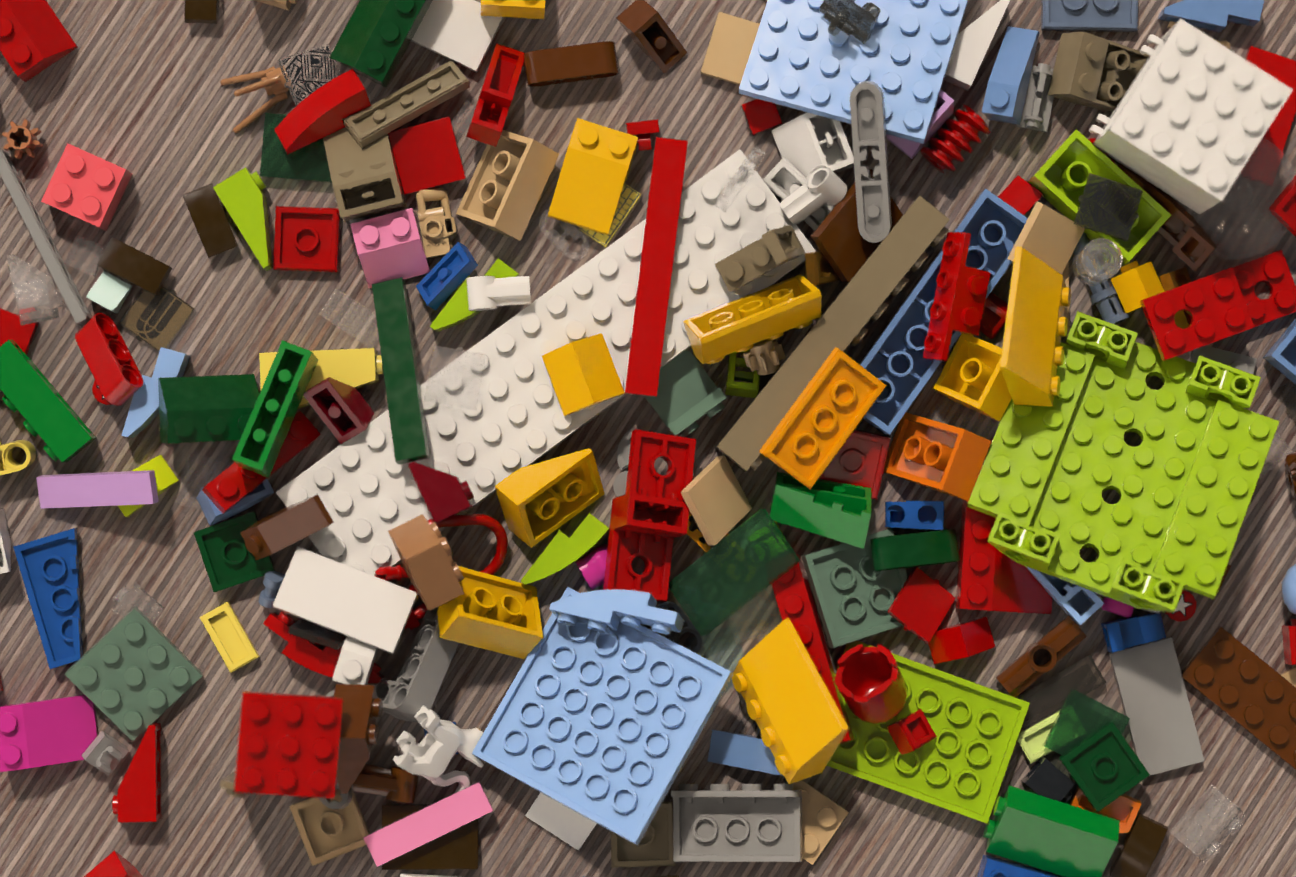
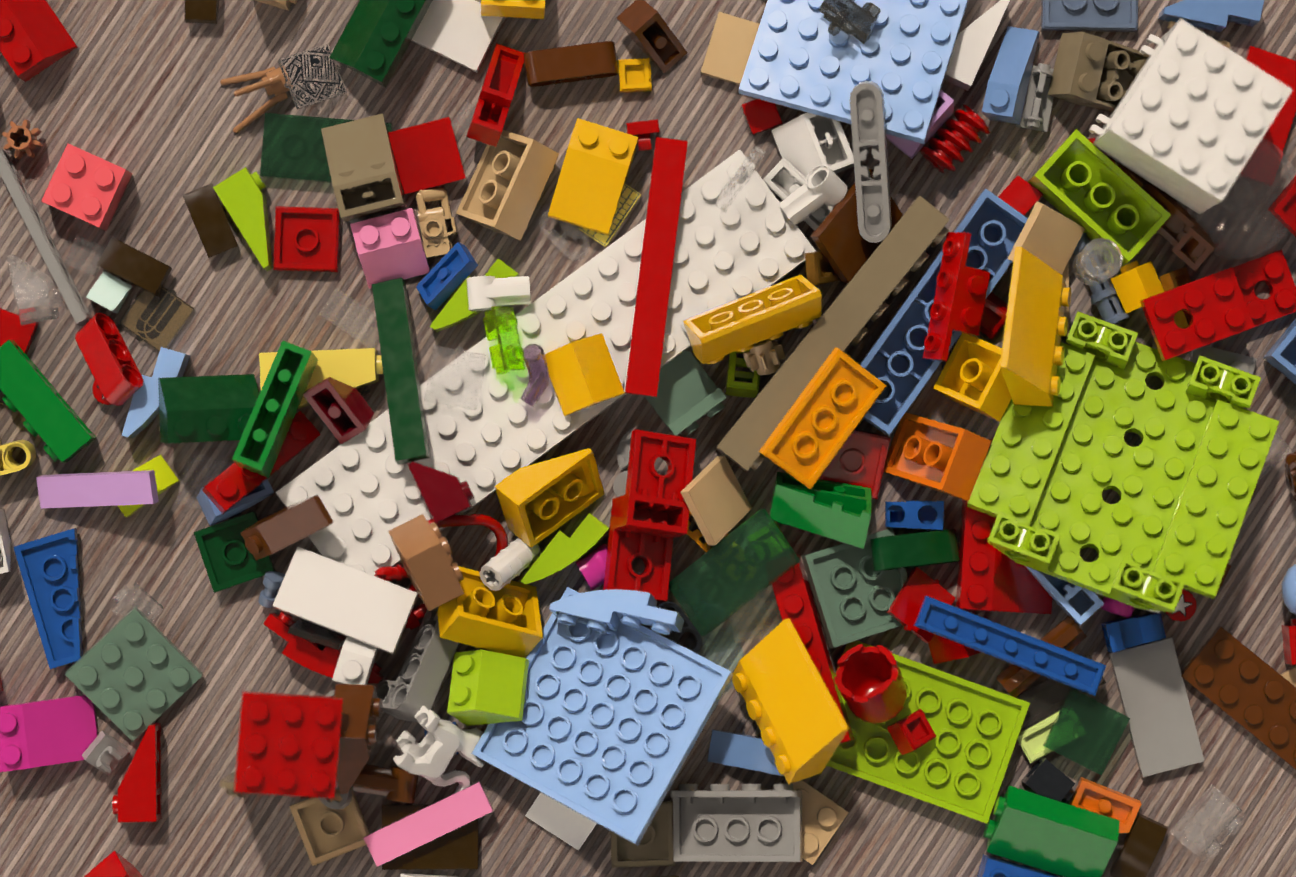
(229, 637): light yellow tile -> none
(322, 112): red slope -> none
(406, 103): dark tan tile -> none
(487, 687): none -> lime slope
(502, 325): none -> clear neon green hinge
(508, 564): none -> white axle
(538, 374): none -> arm
(635, 75): none -> yellow tile
(760, 257): dark tan bracket -> none
(1010, 645): none -> blue tile
(1104, 766): dark green plate -> none
(1108, 207): clear smoke piece -> none

